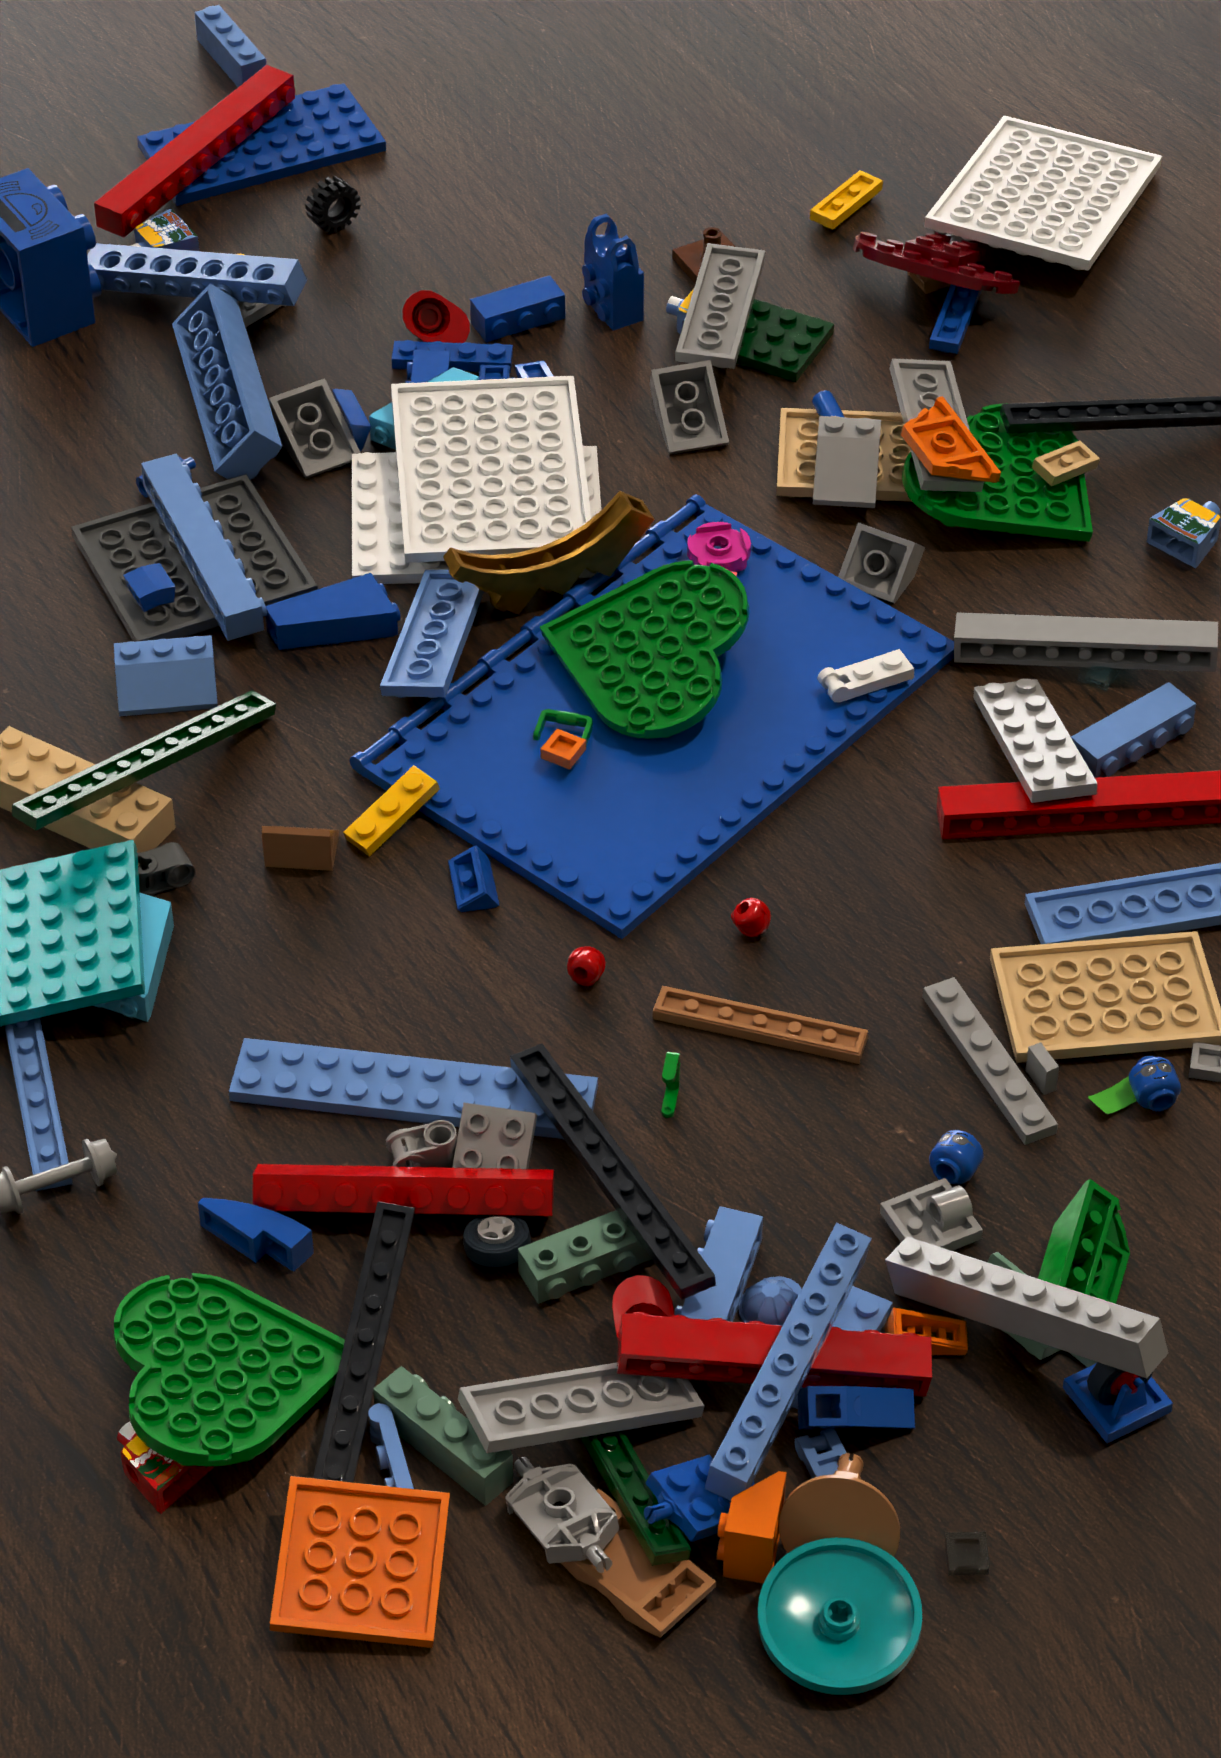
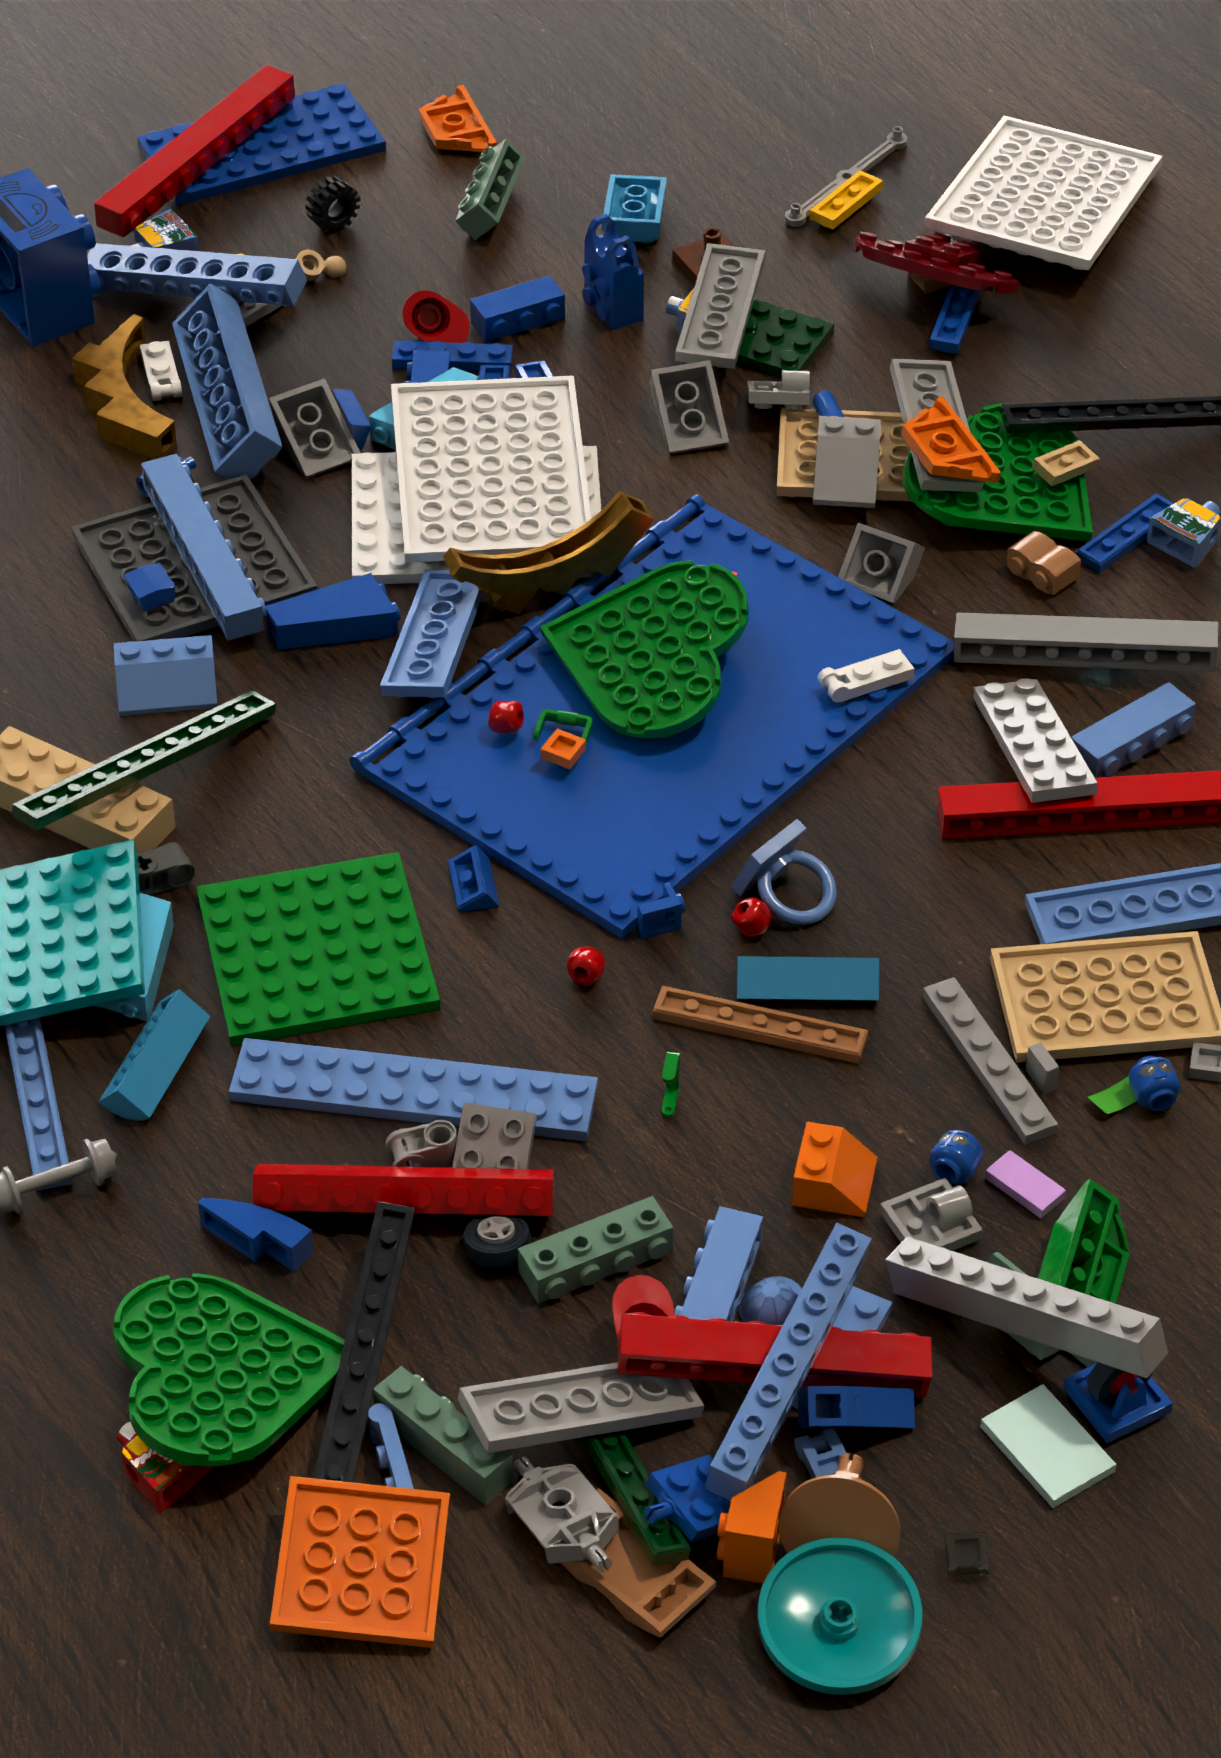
(120, 413): none -> pearl gold arch
(155, 1057): none -> dark azure brick
(160, 370): none -> white plate
(228, 44): medium blue brick -> none
(299, 847): medium nougat slope -> none
(316, 948): none -> green plate
(333, 266): none -> tan plate
(391, 810): yellow plate -> none
(456, 123): none -> orange wing
(489, 189): none -> sand green brick
(506, 717): none -> red piece
(613, 1172): black plate -> none
(636, 206): none -> dark azure slope
(662, 914): none -> blue bracket
(734, 546): dark pink plate -> none
(772, 861): none -> medium blue tile
(791, 391): none -> light grey plate
(807, 978): none -> dark azure brick
(833, 1171): none -> orange slope
(896, 140): none -> light grey piece
(907, 1321): orange slope -> none
(1025, 1184): none -> lavender tile
(1043, 562): none -> medium nougat brick
(1048, 1445): none -> light aqua tile
(1121, 536): none -> blue tile

